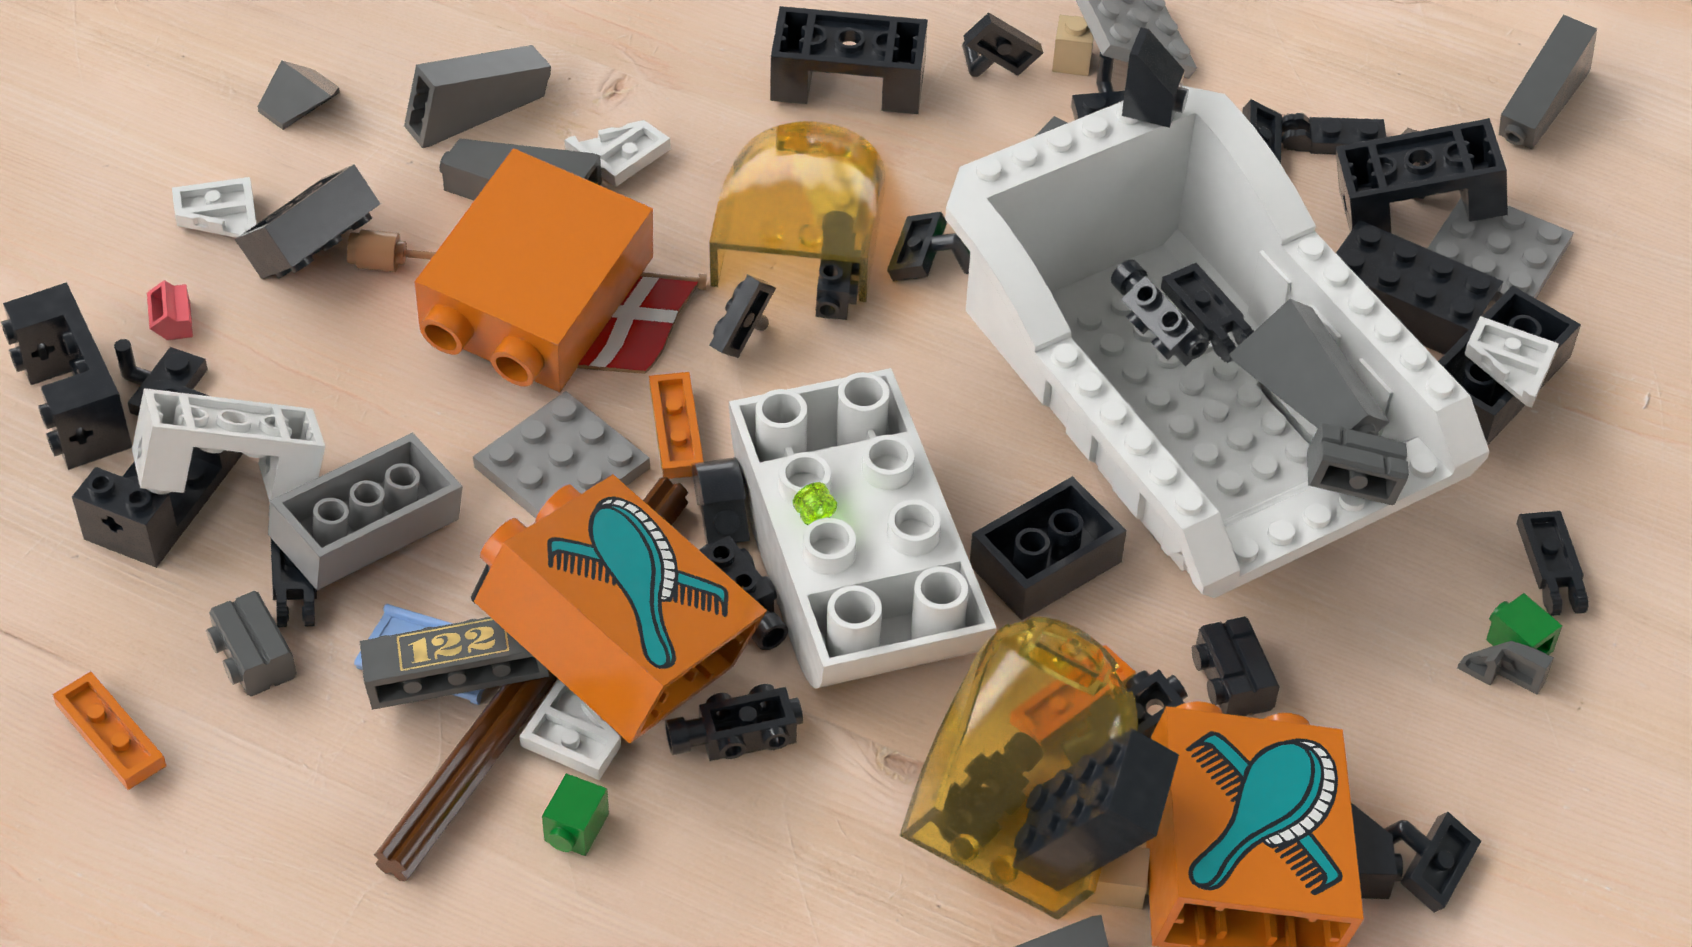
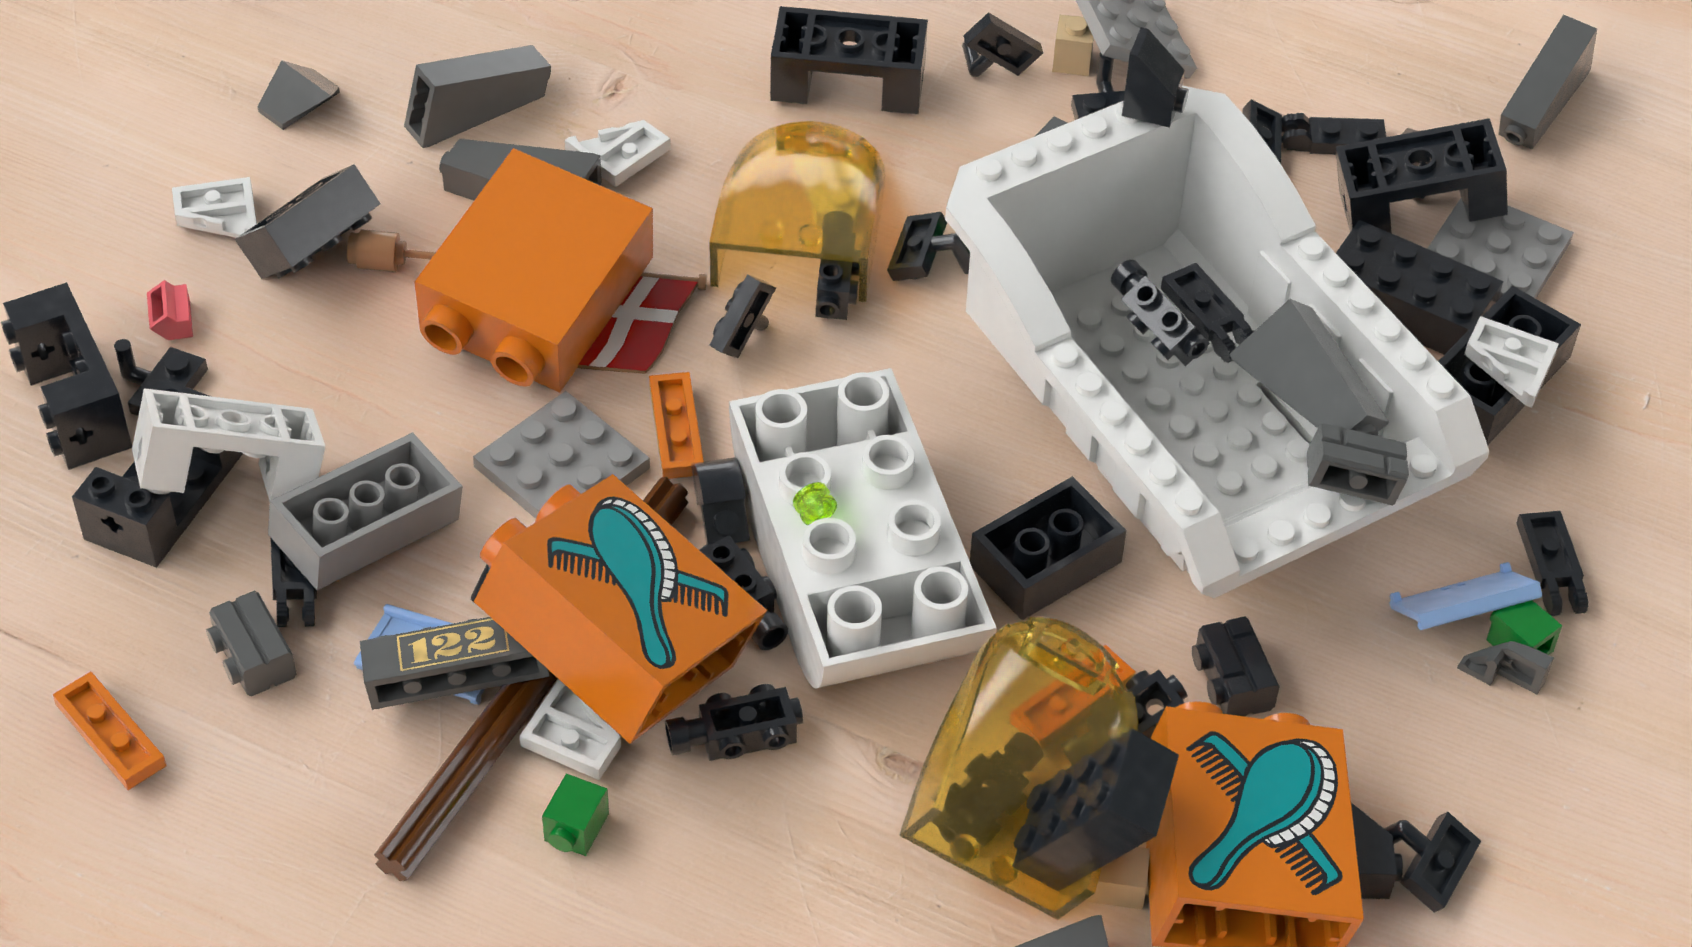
(1467, 598): none -> light blue door

